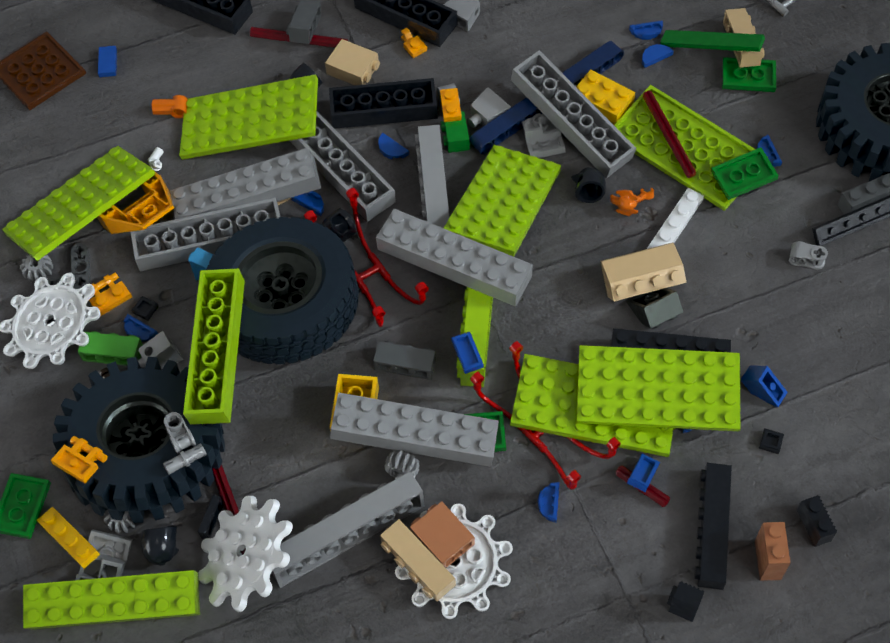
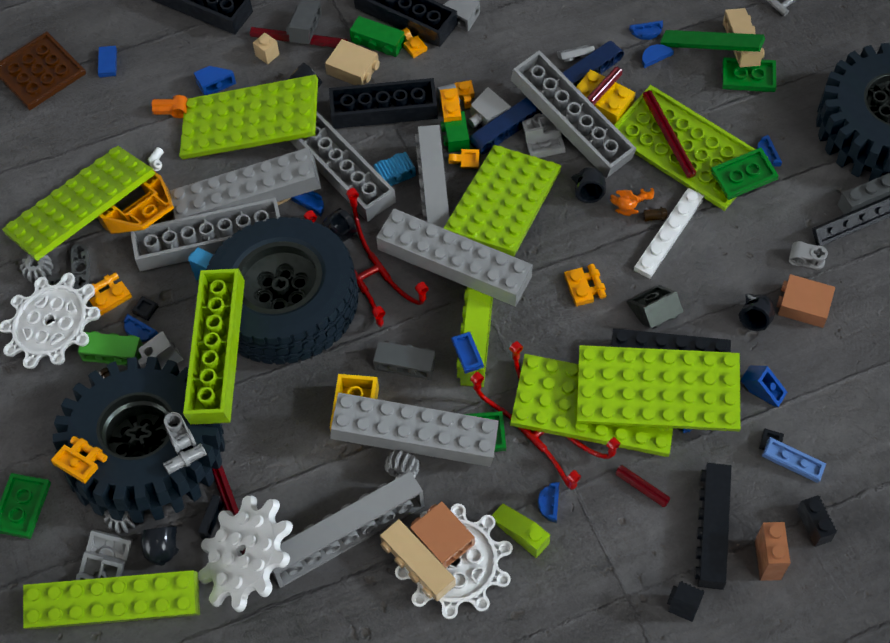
(68, 537): yellow plate -> none
(214, 79): none -> blue slope
(266, 48): none -> tan brick
(377, 36): none -> green brick
(391, 148): blue tile -> none
(396, 168): none -> dark azure brick
(465, 92): none -> light orange plate
(468, 158): none -> light orange plate
(522, 530): none -> lime slope
(569, 54): none -> light grey plate
(579, 287): none -> light orange plate
(604, 85): none -> dark red axle
(643, 272): tan slope -> none
(643, 472): blue tile -> none
(655, 214): none -> dark brown pin
(757, 312): none -> black piece
(794, 460): none -> medium blue tile
(805, 300): none -> nougat brick

